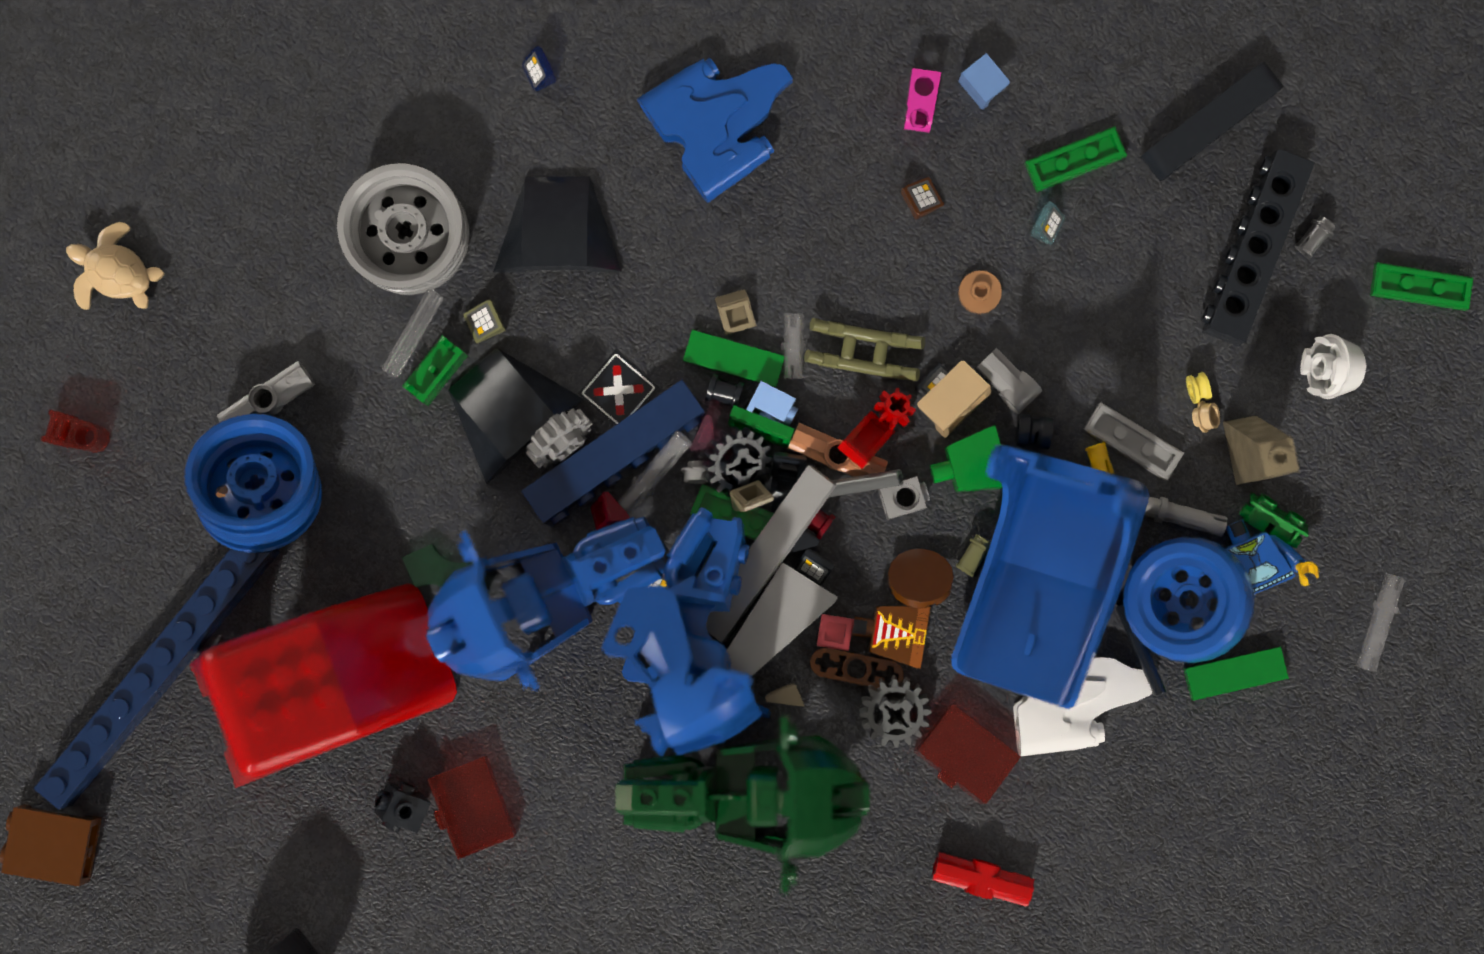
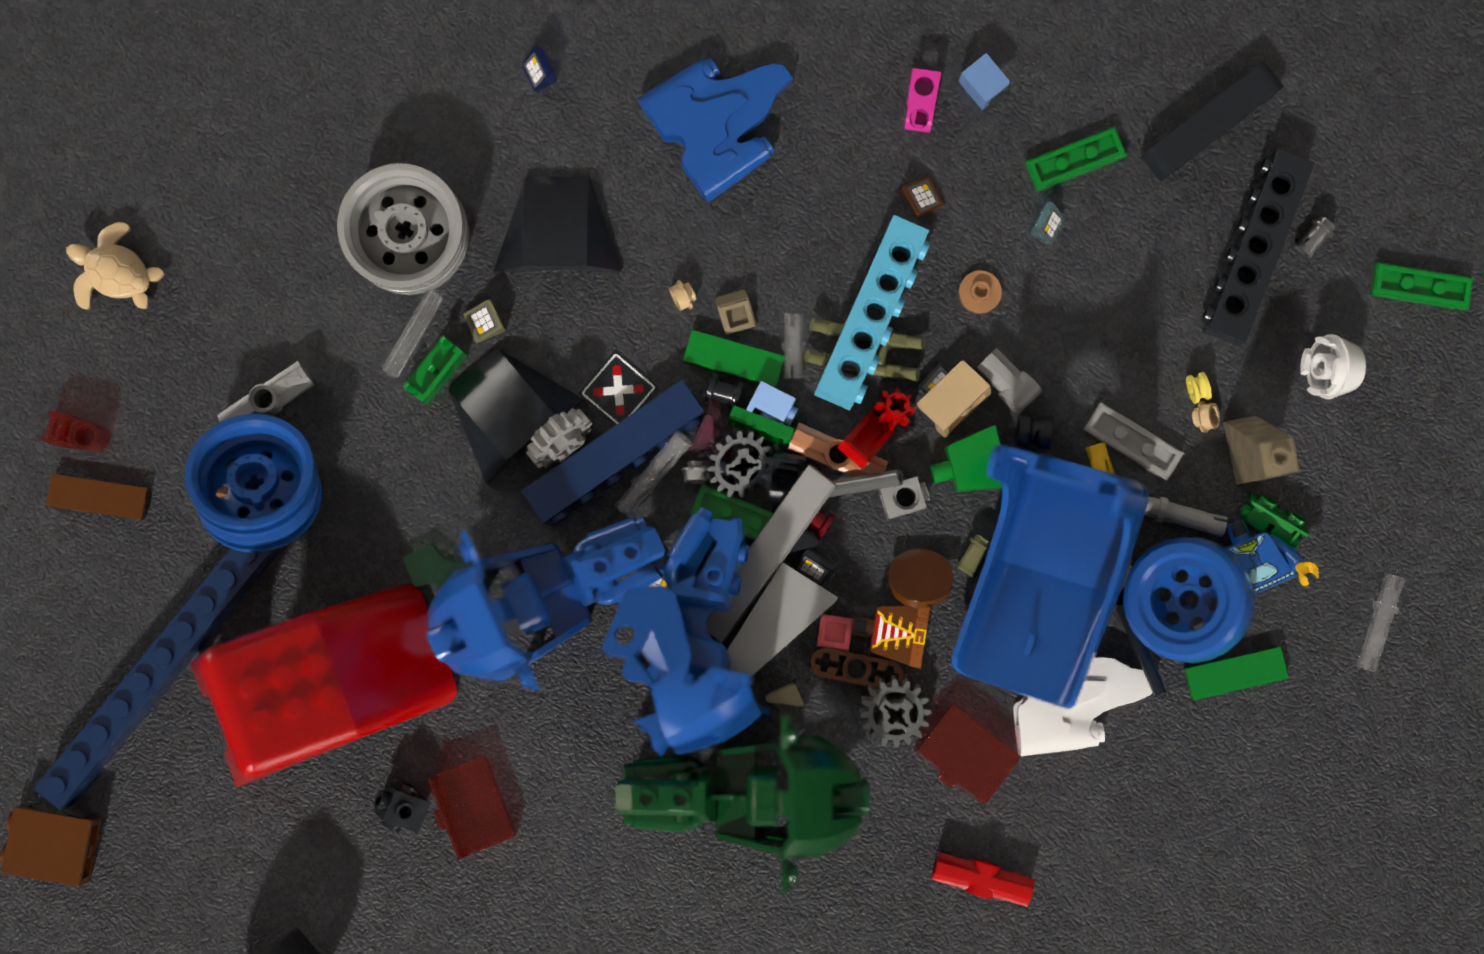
(97, 497): none -> reddish brown tile
(607, 511): dark red slope -> none
(682, 295): none -> tan plate
(750, 496): dark tan slope -> none
(901, 237): none -> medium azure brick

